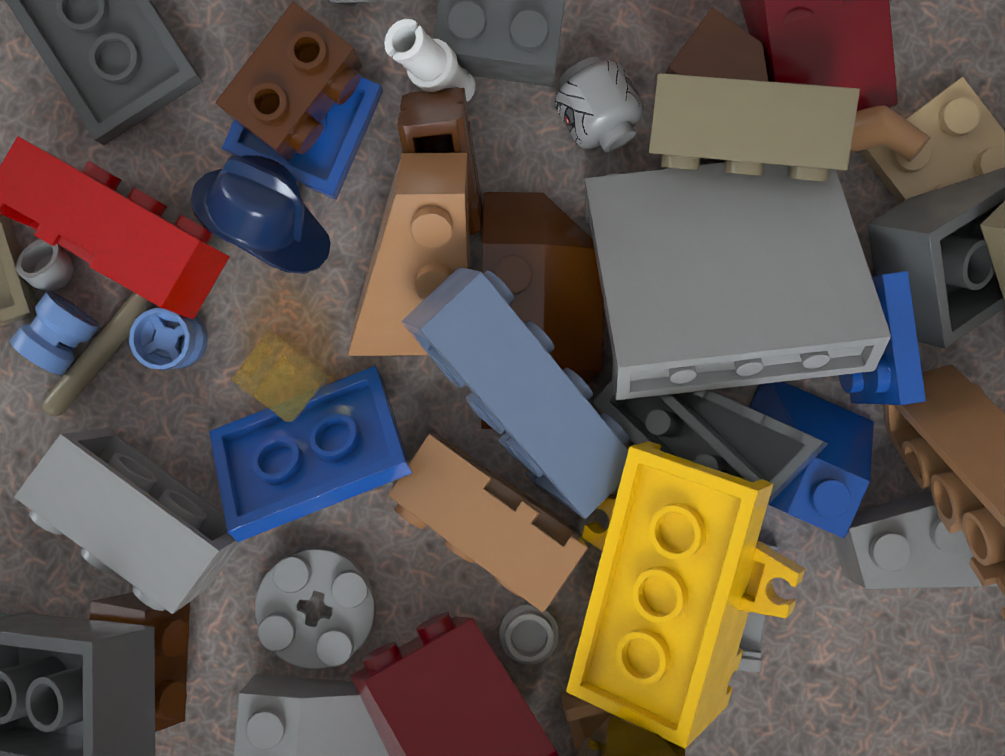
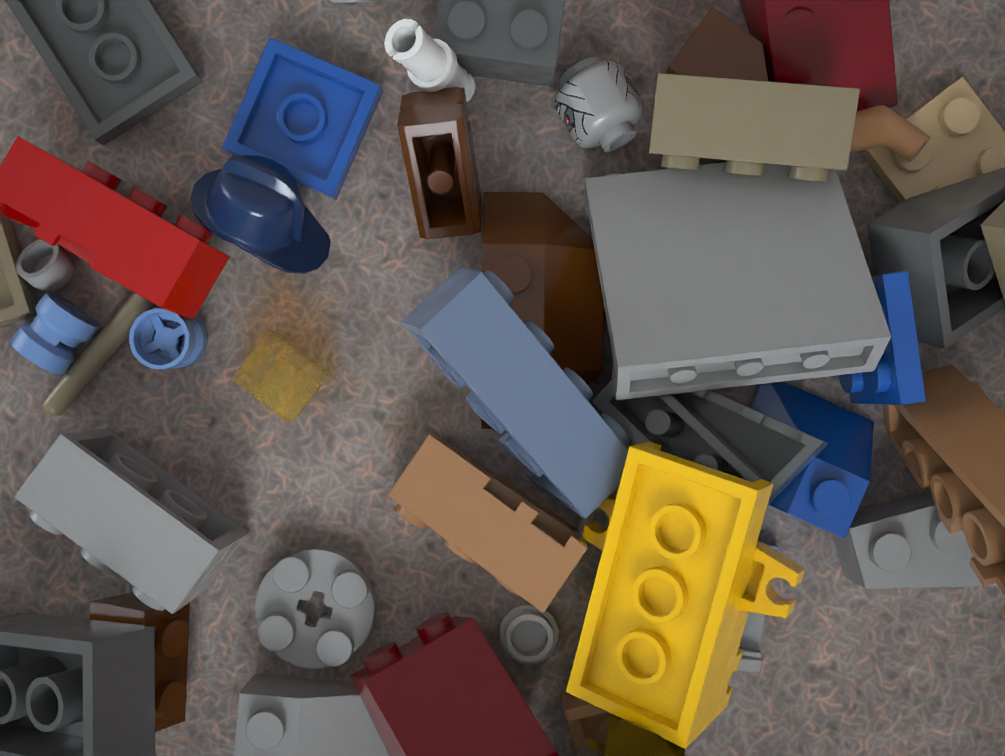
(292, 83): reddish brown brick -> none
(331, 452): blue plate -> none
(416, 250): medium nougat wedge -> none

